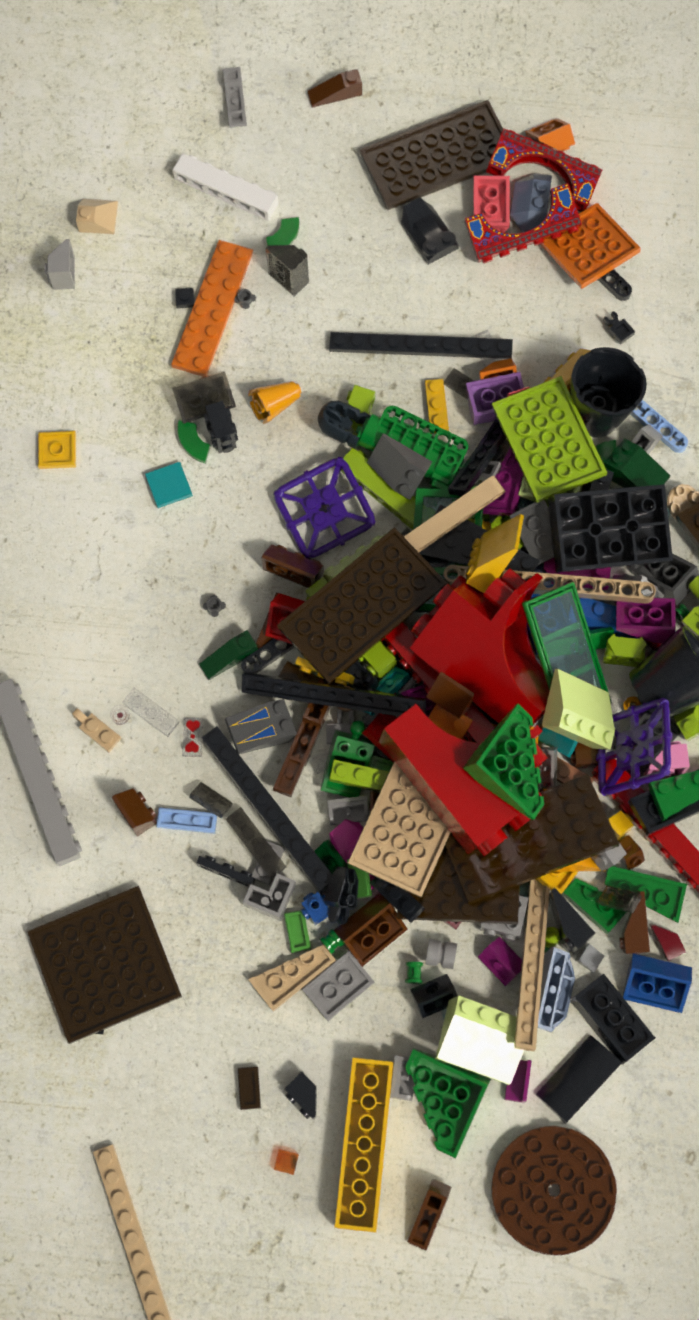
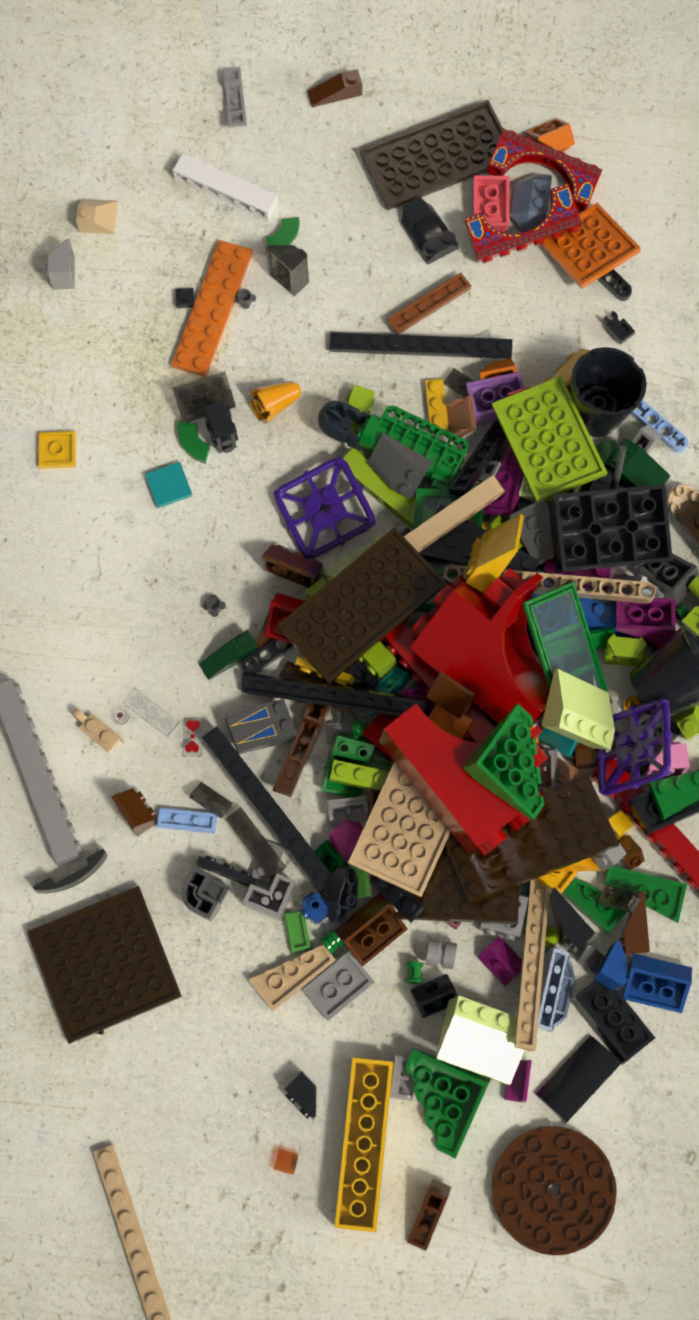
(95, 862): none -> pearl dark grey slope
(203, 894): none -> dark grey brick
(249, 1088): dark brown tile -> none
(429, 303): none -> dark orange plate
(461, 416): none -> nougat piece
(613, 967): none -> blue slope
(618, 467): none -> dark grey bar
(669, 942): dark red slope -> none

